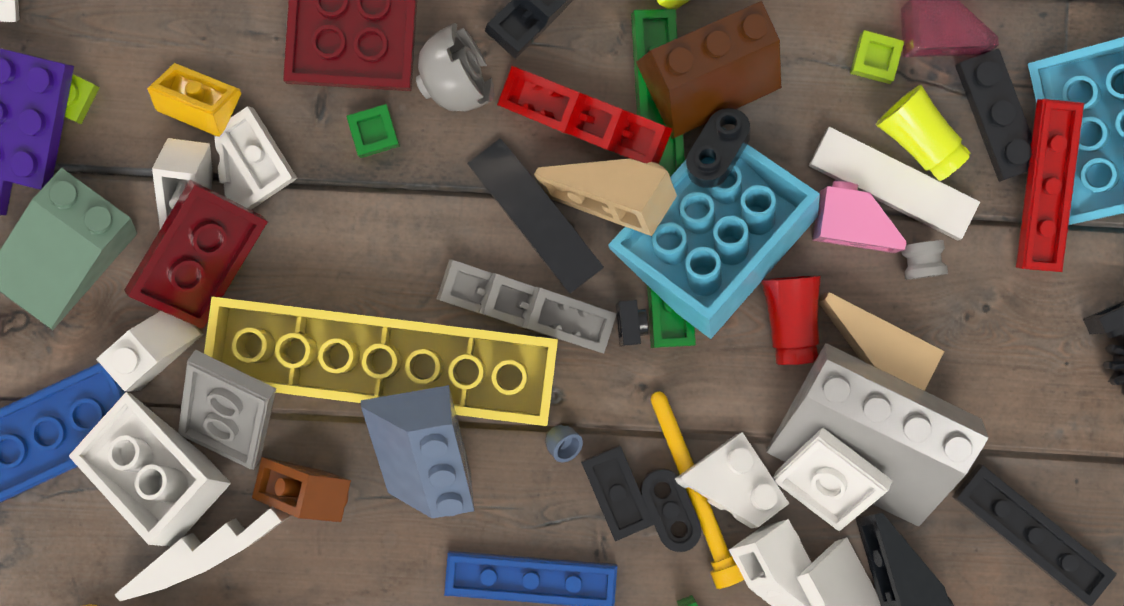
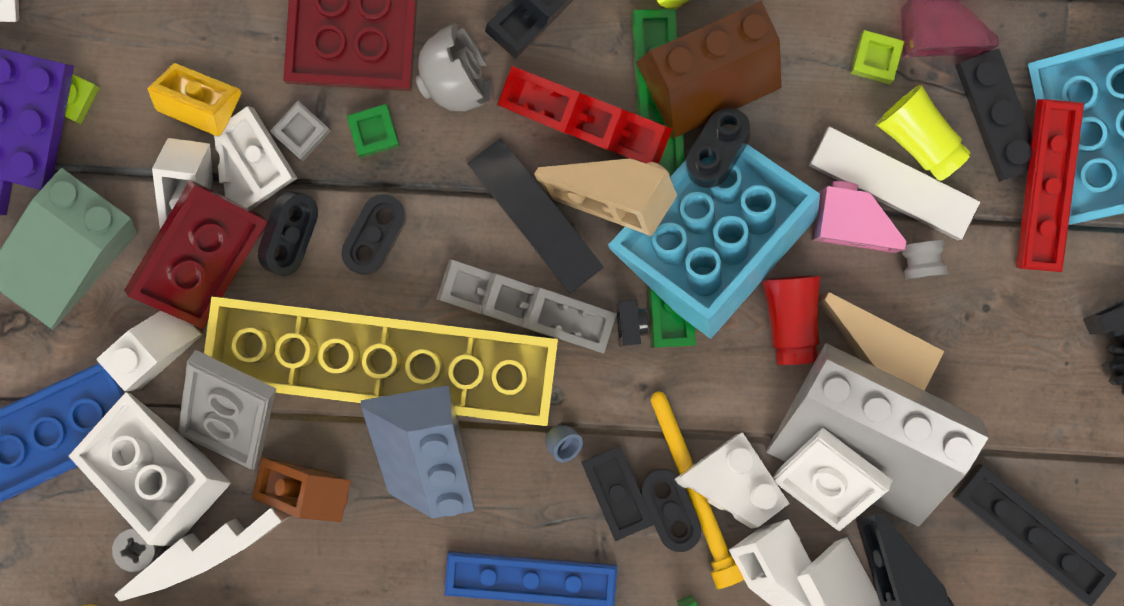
(123, 551): none -> light grey wheel
(289, 234): none -> black plate
(300, 131): none -> light grey tile
(370, 233): none -> black plate

